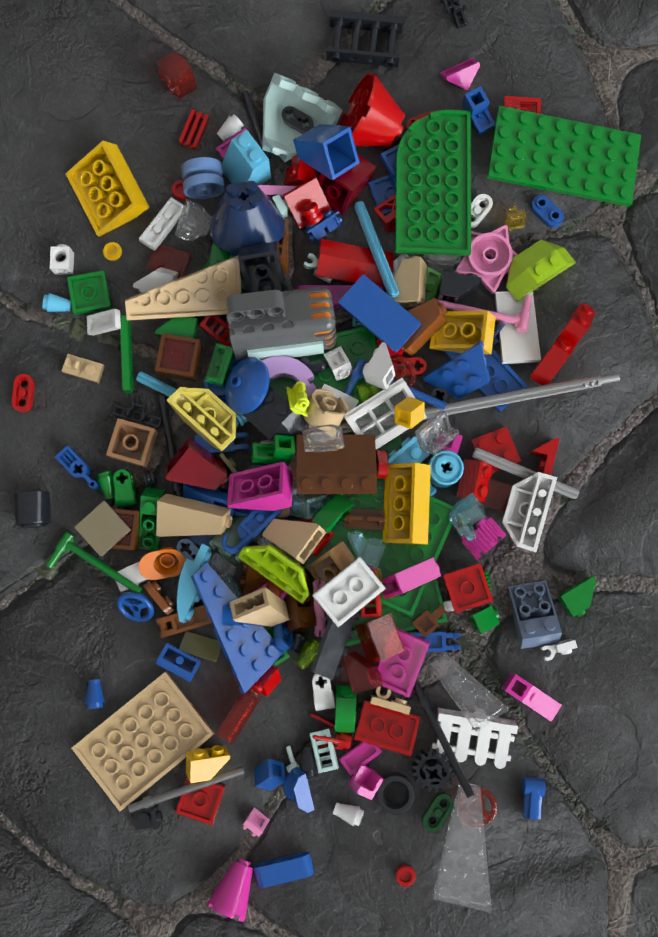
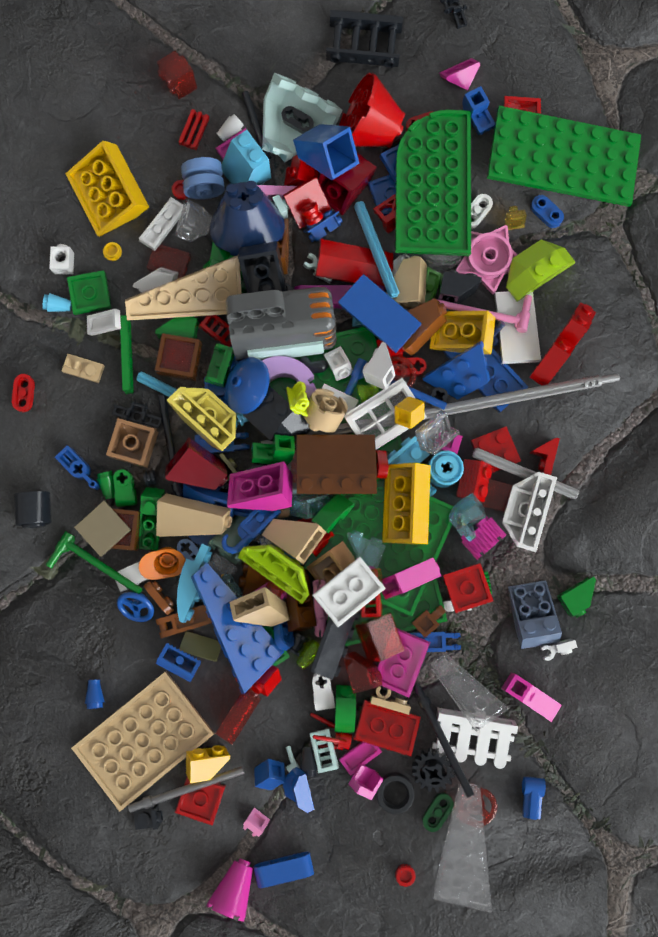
(323, 438): clear slope -> none
(349, 813): white cone -> none
(365, 519): reddish brown hinge -> none
(484, 619): green slope -> none

